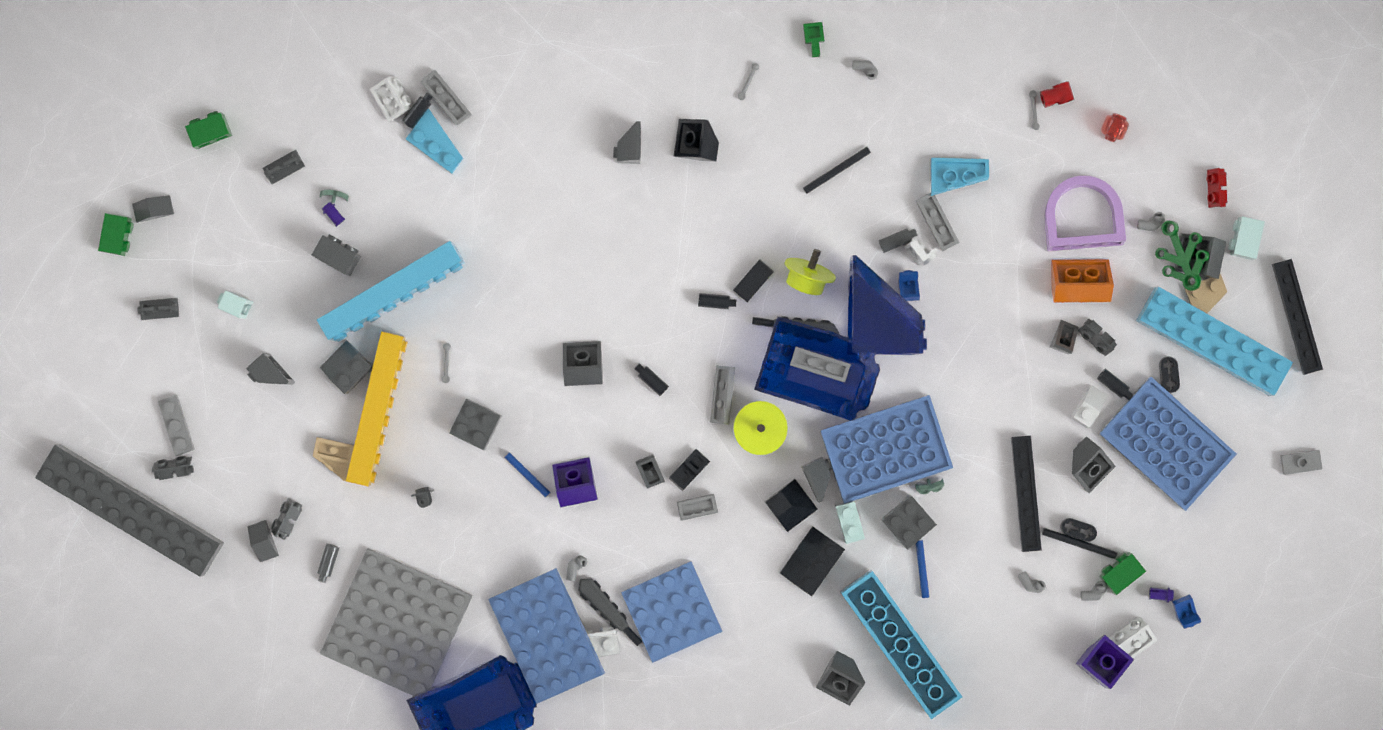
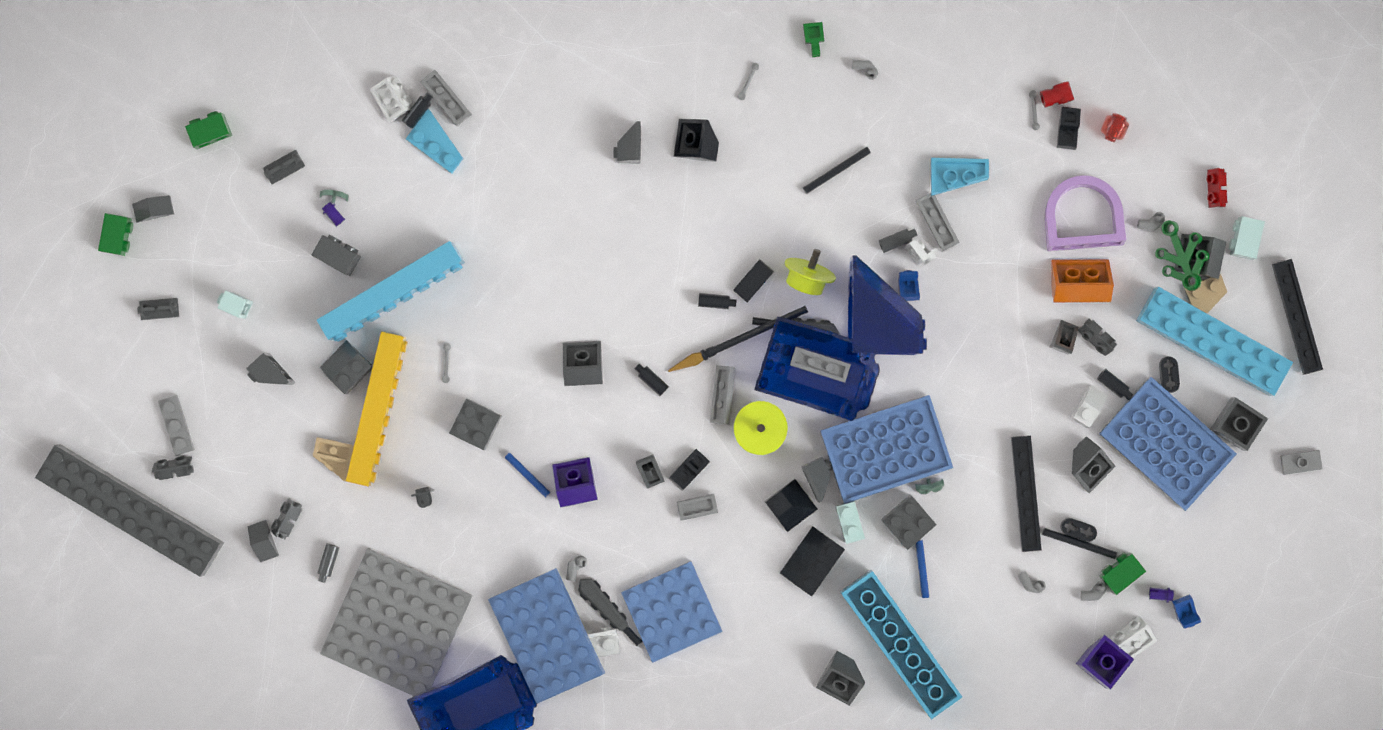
(696, 358): none -> black piece
(1068, 128): none -> black slope
(1239, 424): none -> dark grey brick

